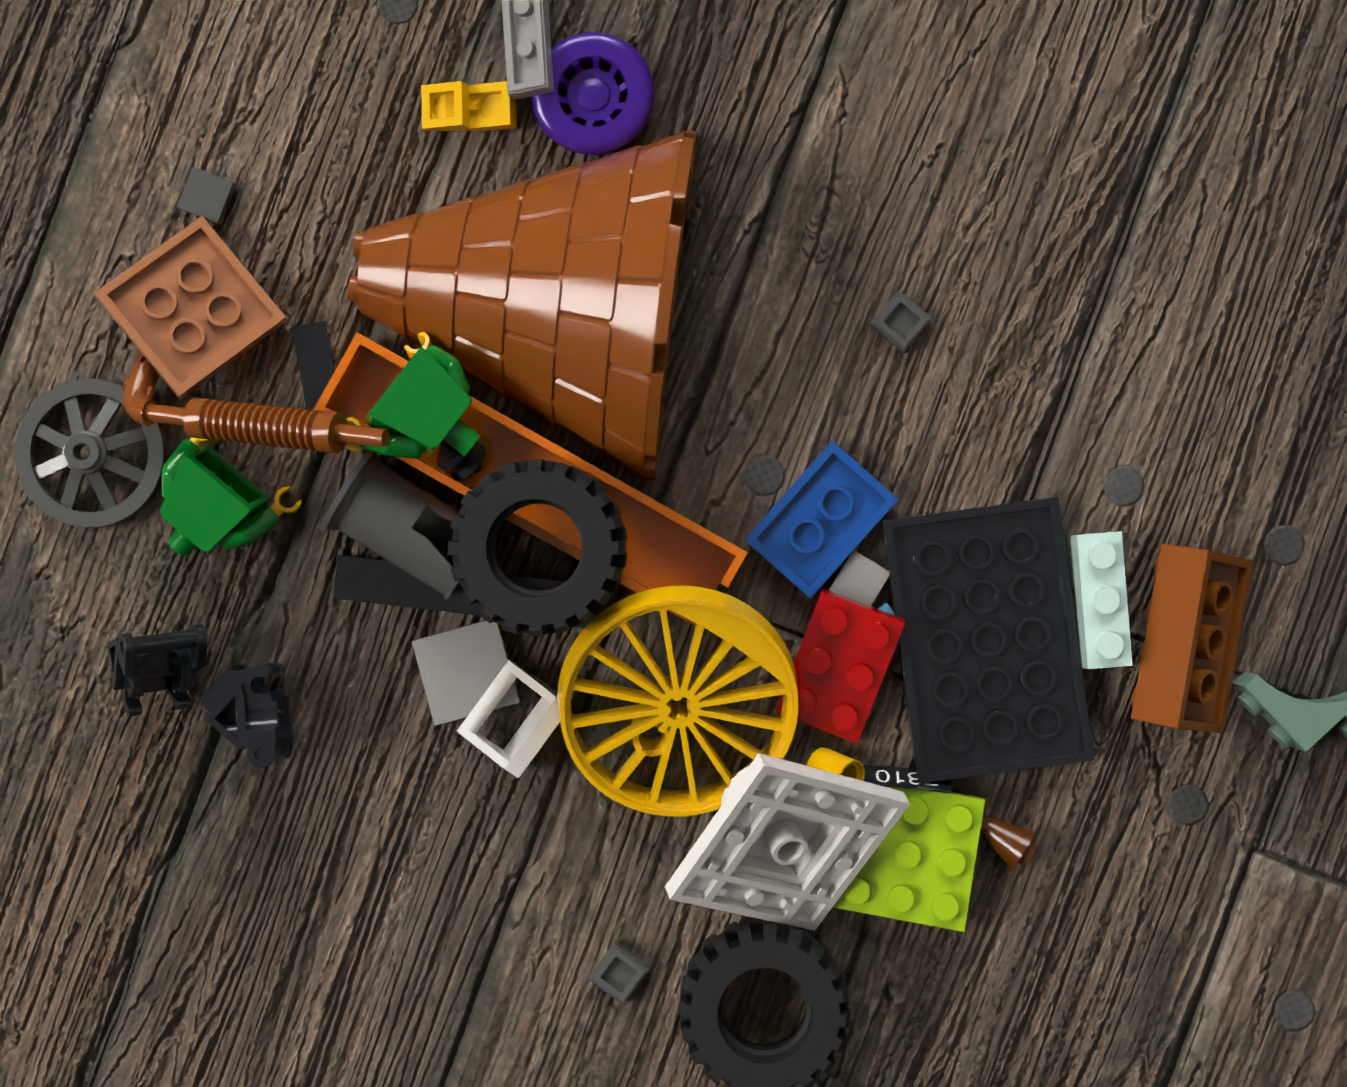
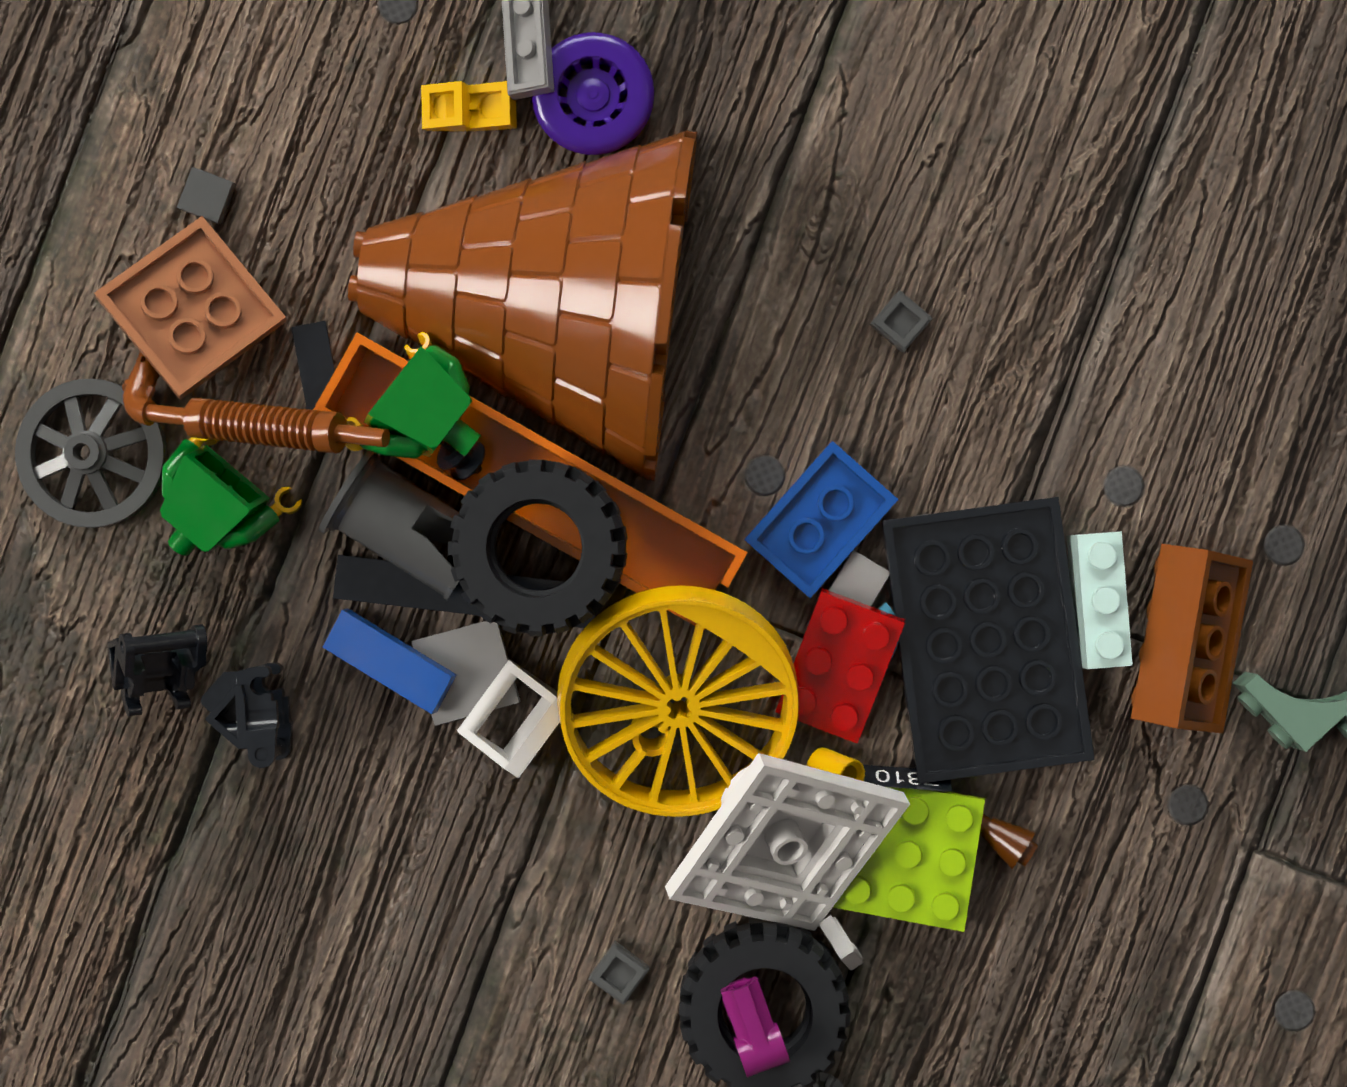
(389, 661): none -> blue tile
(756, 1034): none -> magenta piece
(841, 943): none -> white tile

